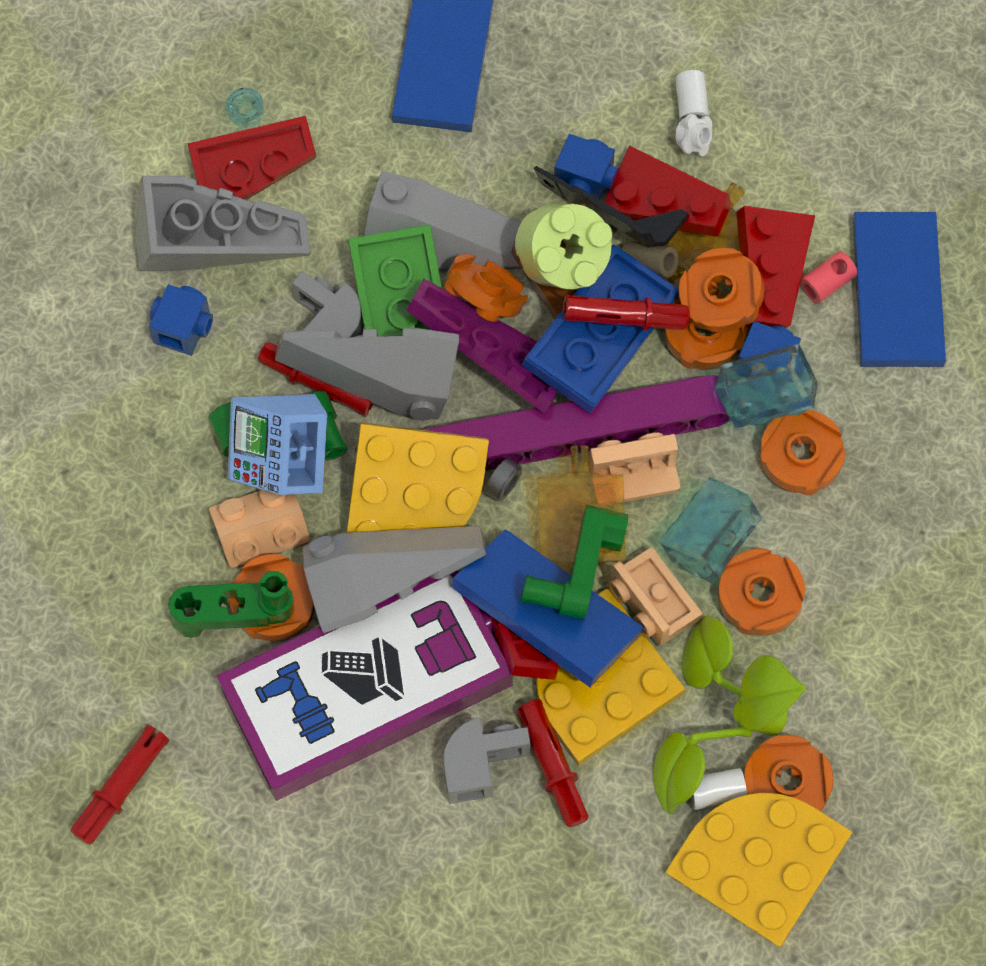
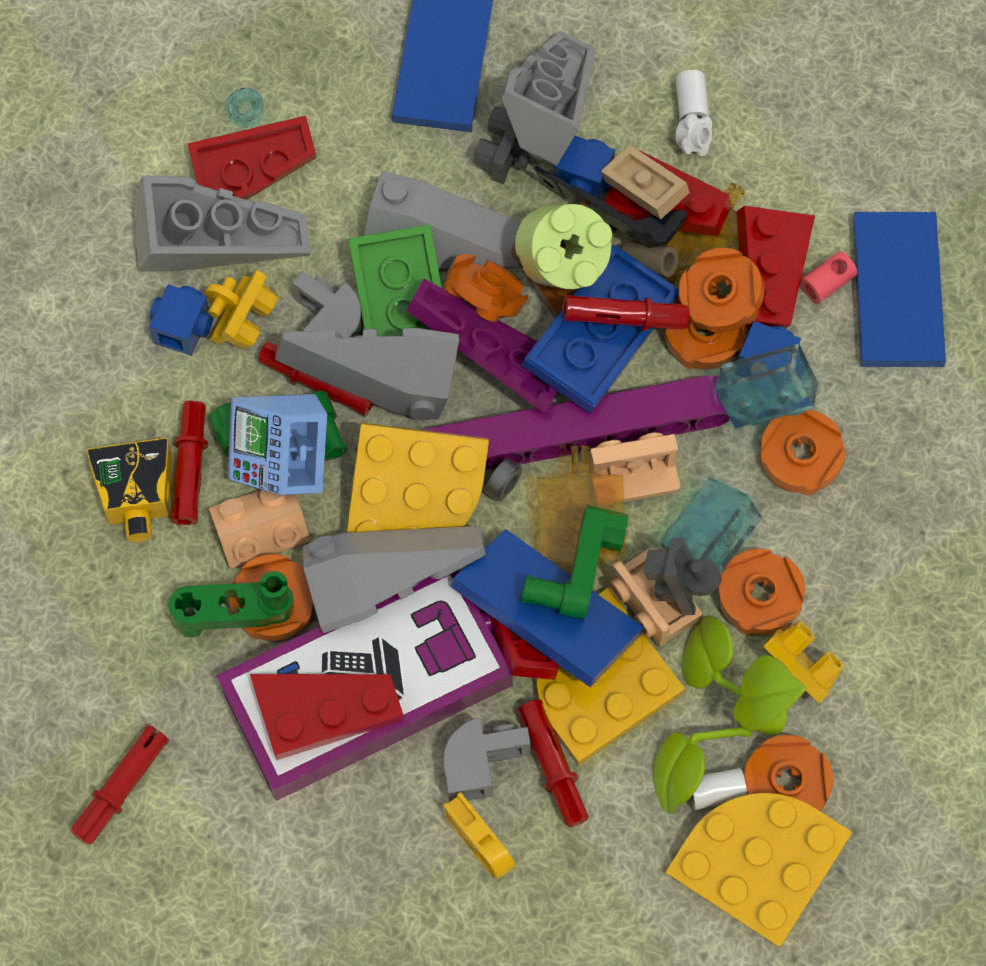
(134, 483): none -> torso
(189, 464): none -> red axle
(248, 295): none -> yellow hips
(323, 708): none -> red wing
(478, 837): none -> yellow piece
(500, 156): none -> dark grey hips
(549, 96): none -> light grey wedge
(645, 181): none -> tan plate
(680, 576): none -> dark grey hips
(788, 648): none -> yellow hips

